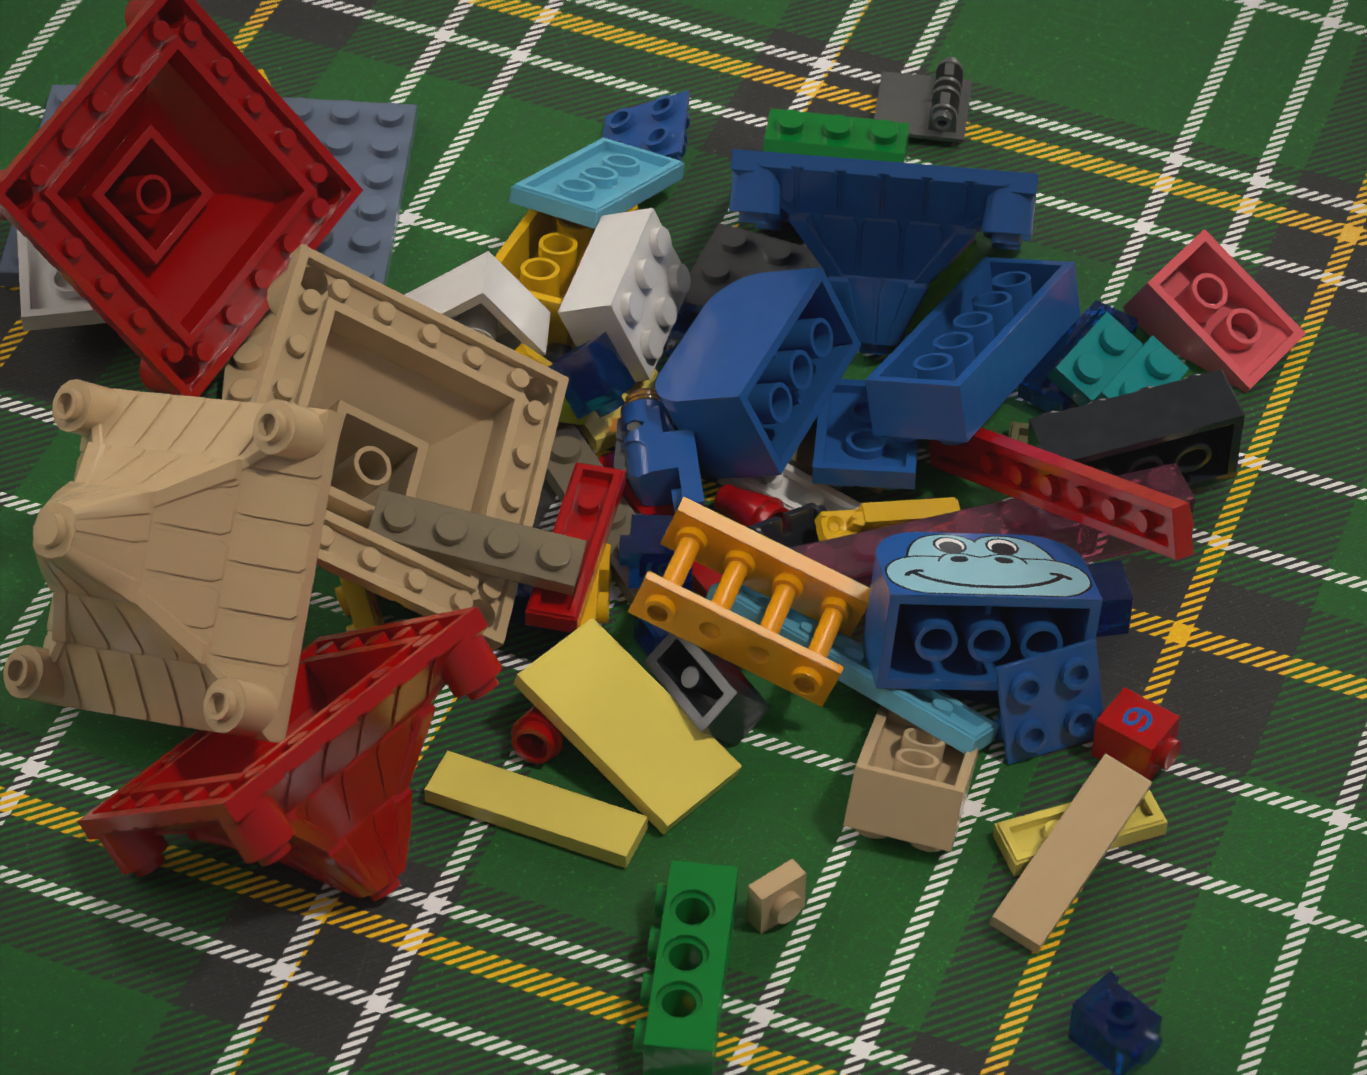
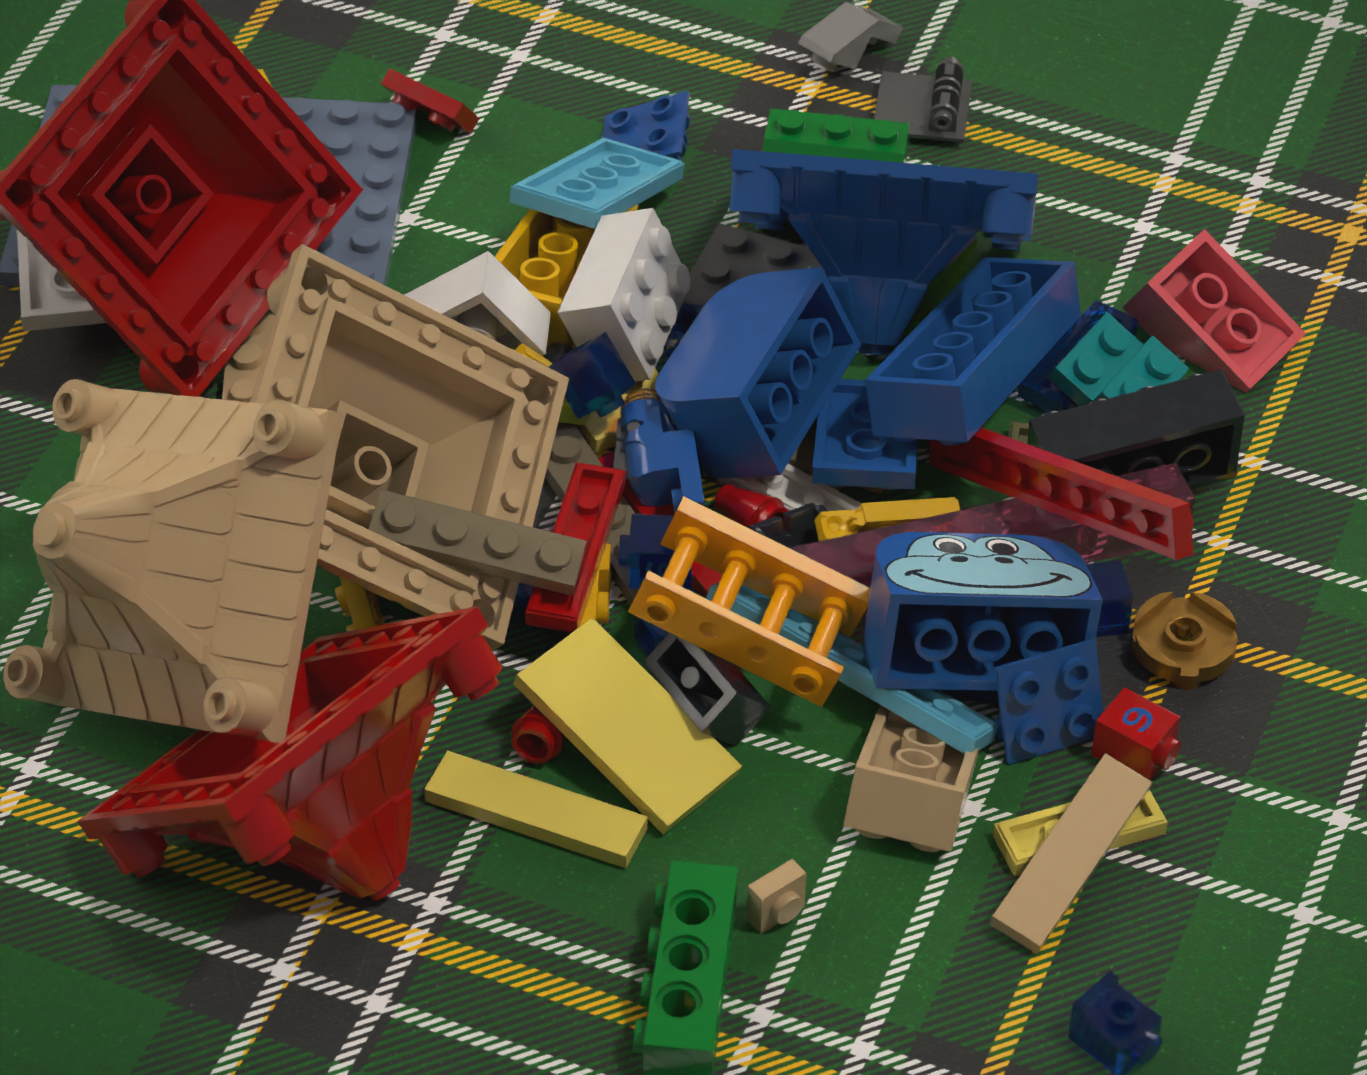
(443, 110): none -> red plate
(845, 34): none -> light grey slope
(1184, 661): none -> pearl gold plate

